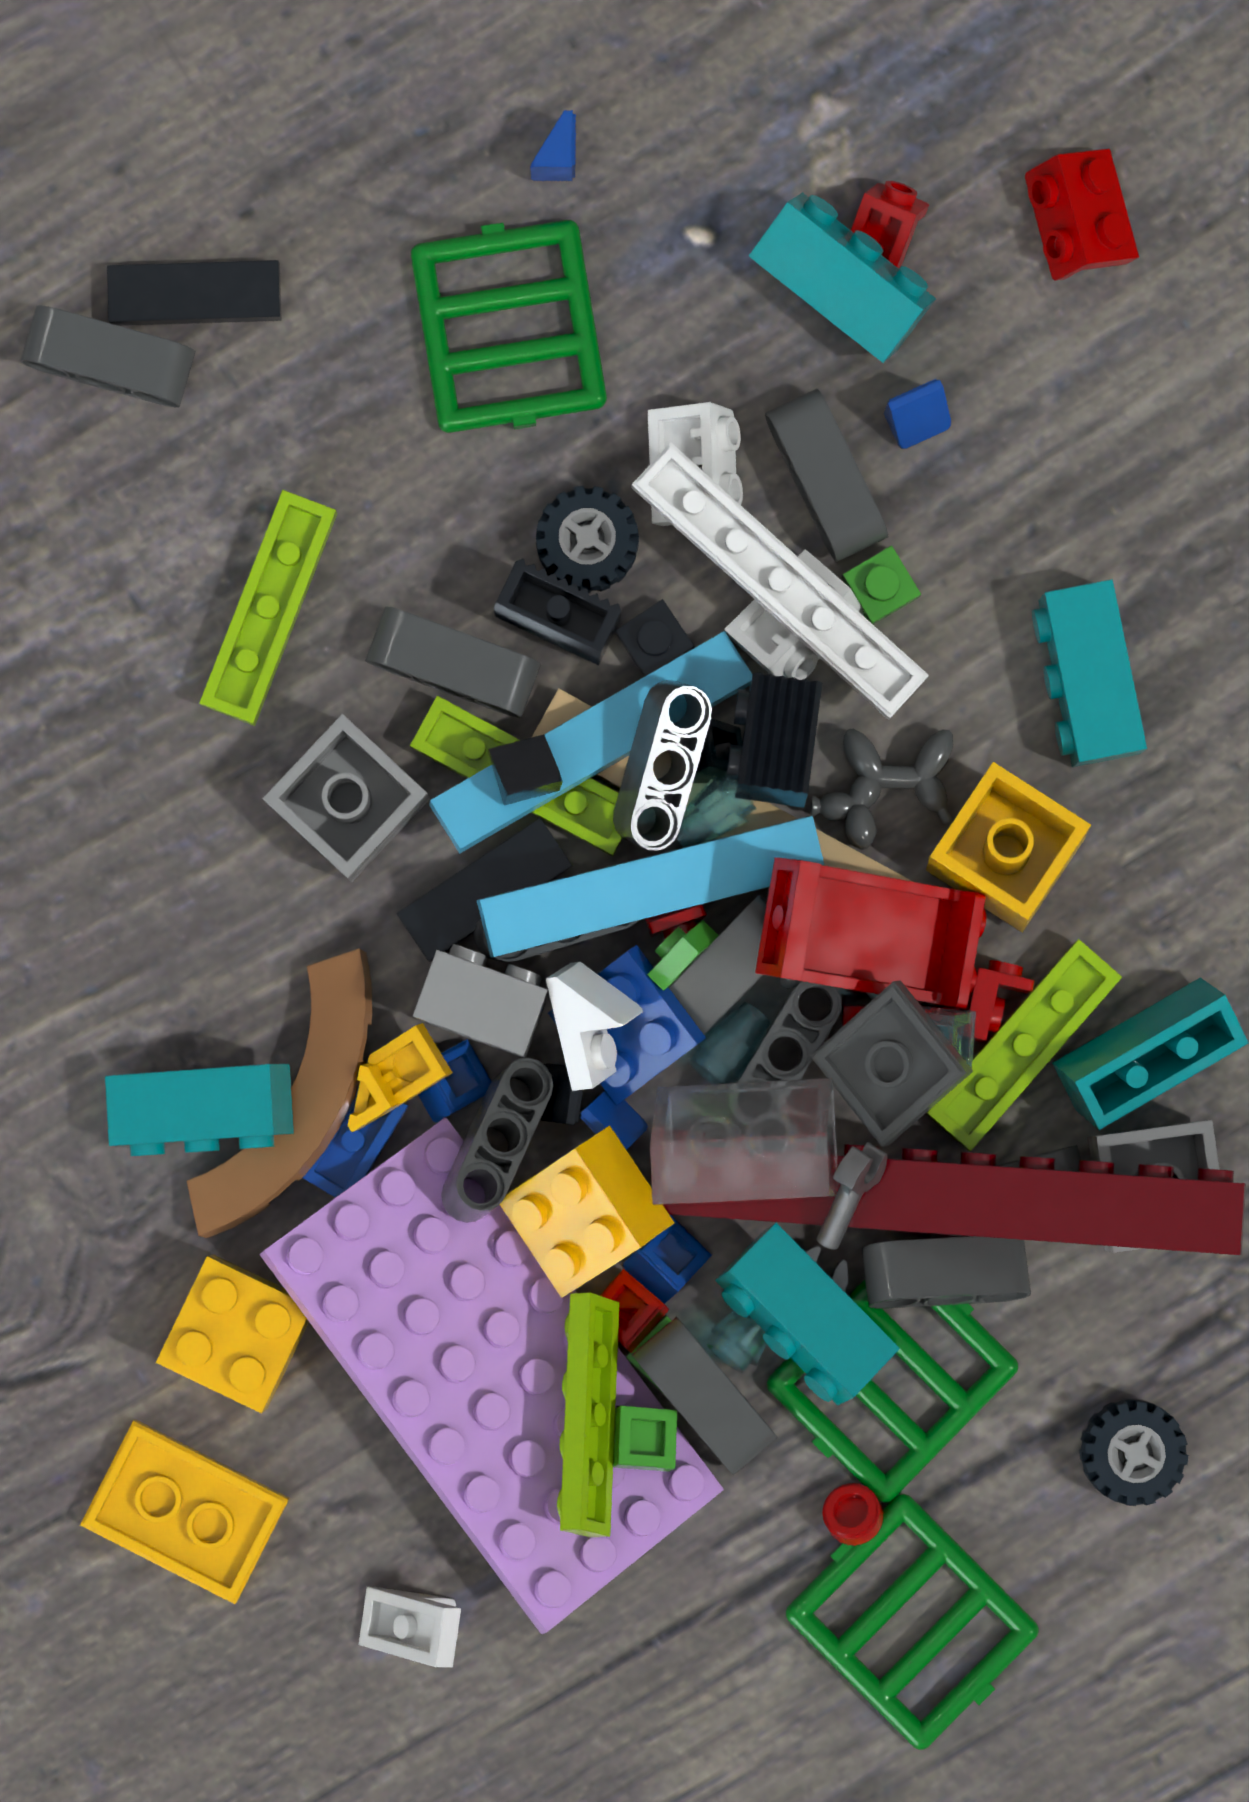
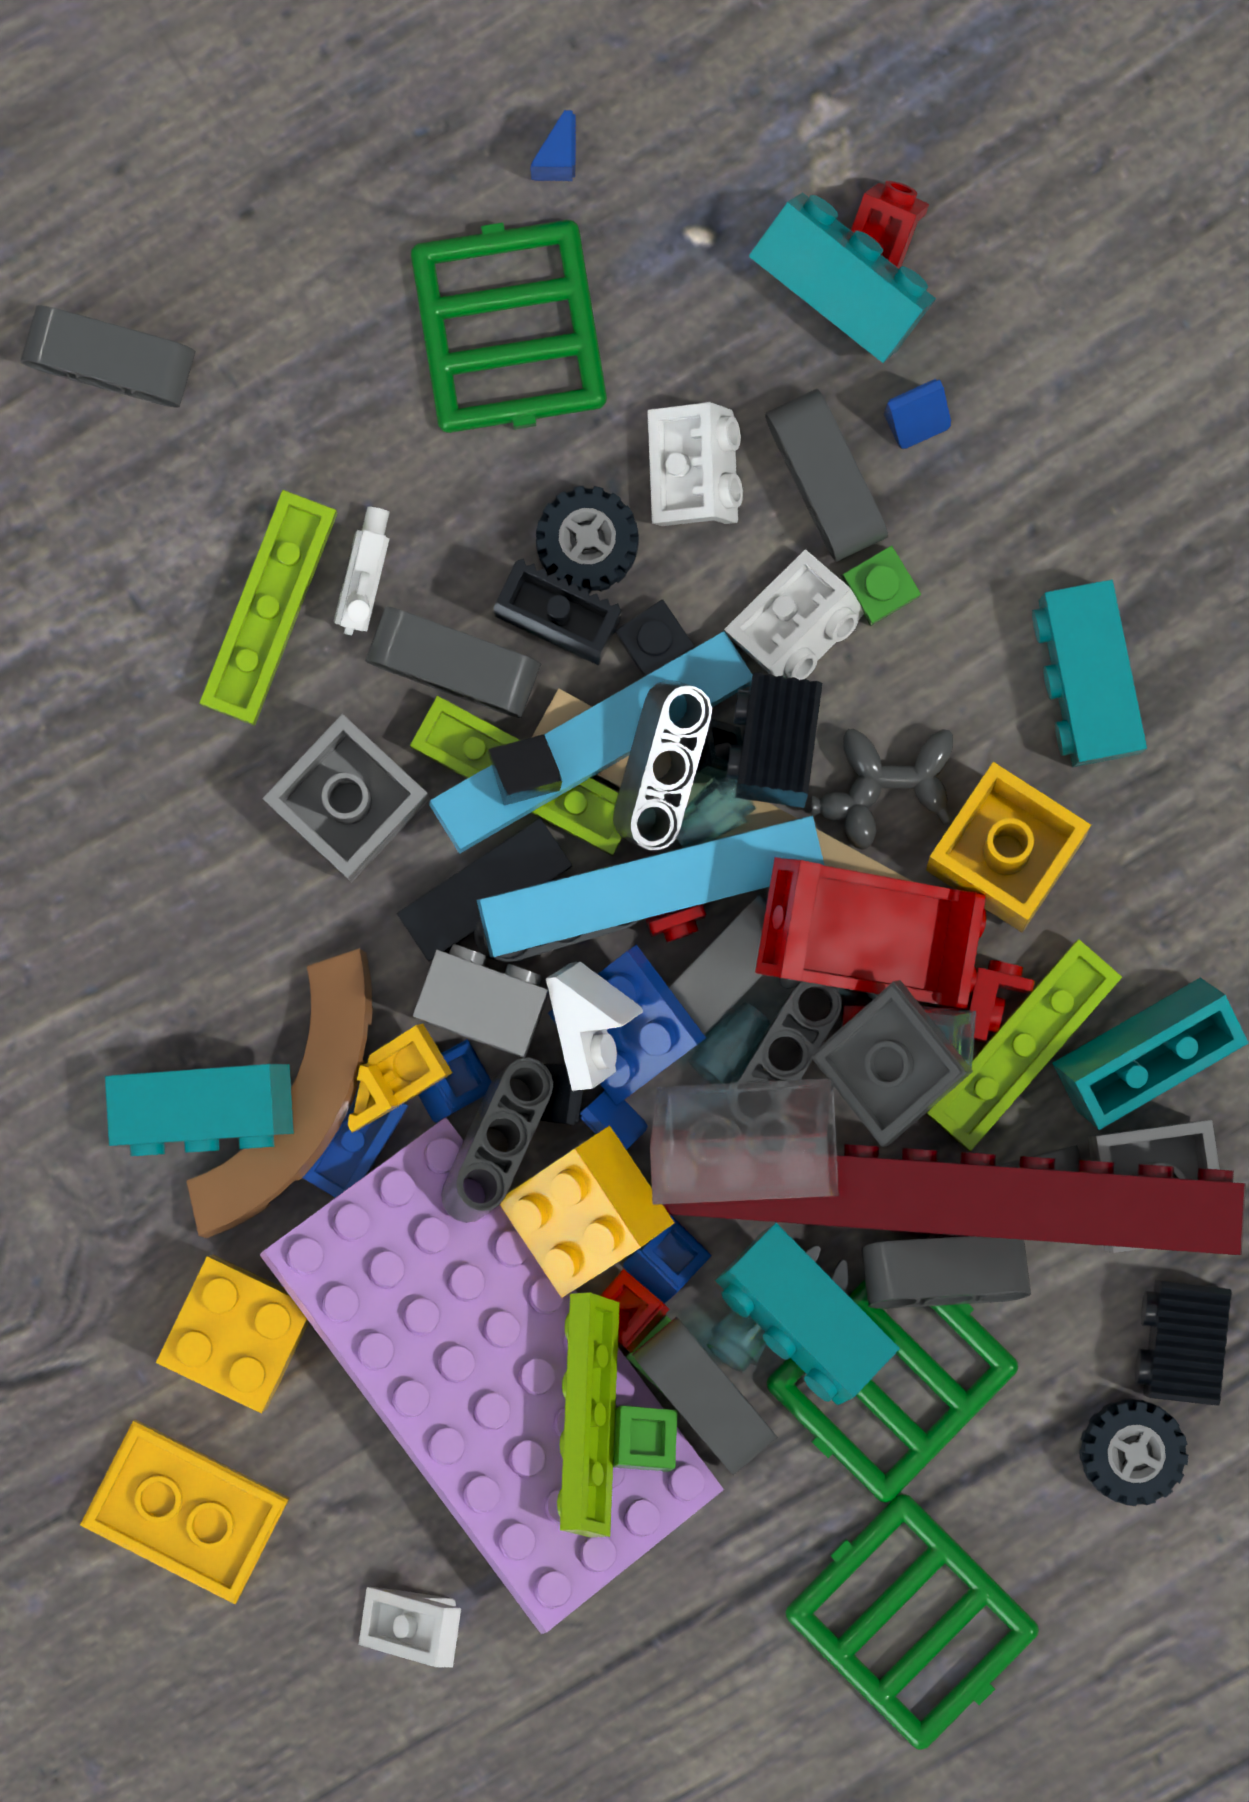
(194, 293): black tile -> none
(363, 572): none -> white piece
(679, 952): bright green plate -> none
(779, 581): white tile -> none
(852, 1514): red tile -> none
(857, 1175): flat silver bar -> none
(1081, 213): red bracket -> none
(1184, 1342): none -> black brick

